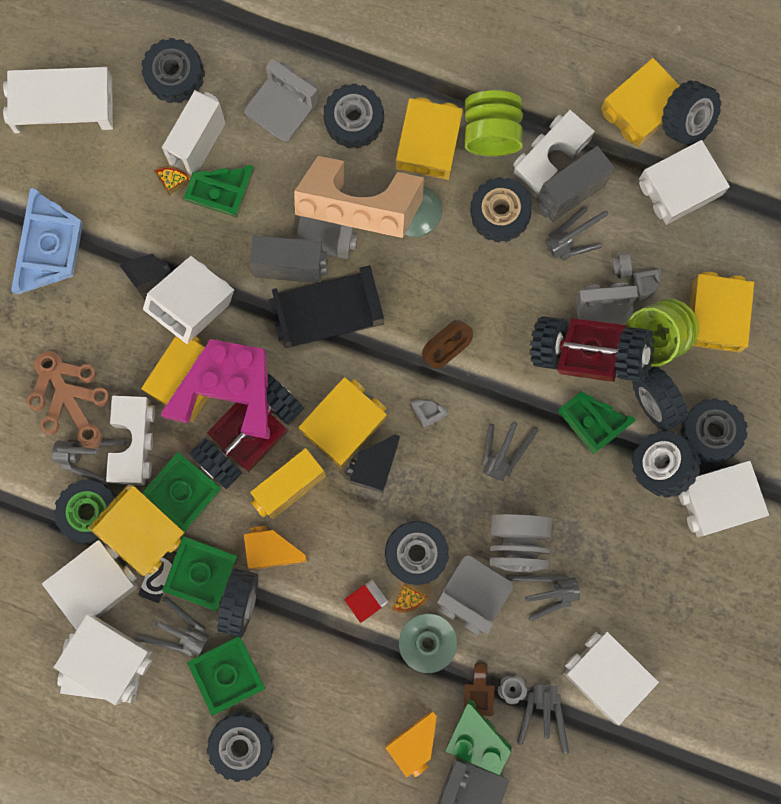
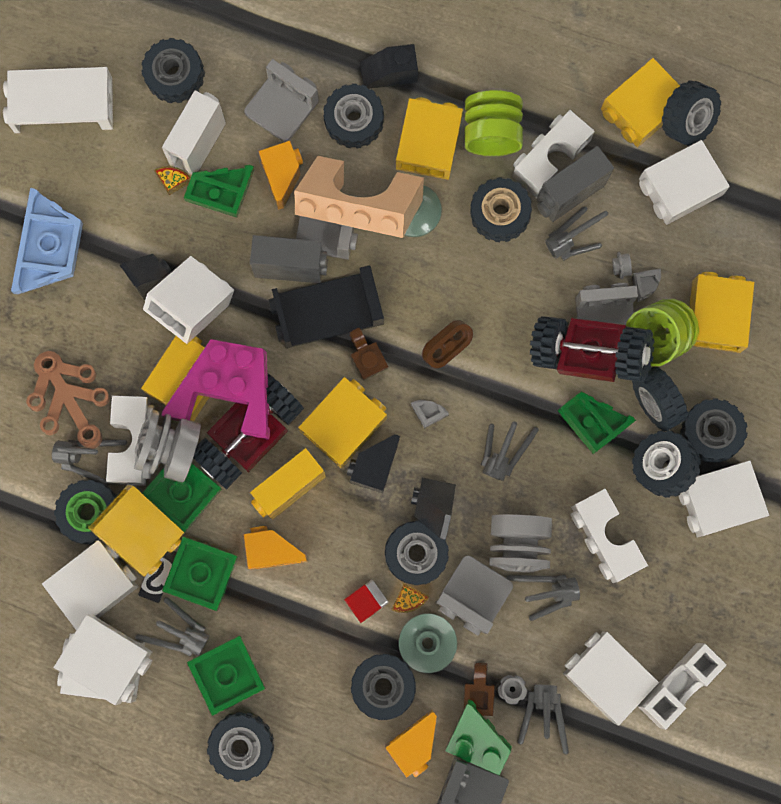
(167, 446): none -> light grey wheel
(237, 602): black wheel -> none
(282, 170): none -> light orange slope
(364, 689): none -> black wheel
(367, 359): none -> reddish brown plate
(390, 67): none -> black slope
(434, 505): none -> black slope
(616, 560): none -> white arch
(692, 672): none -> white arch

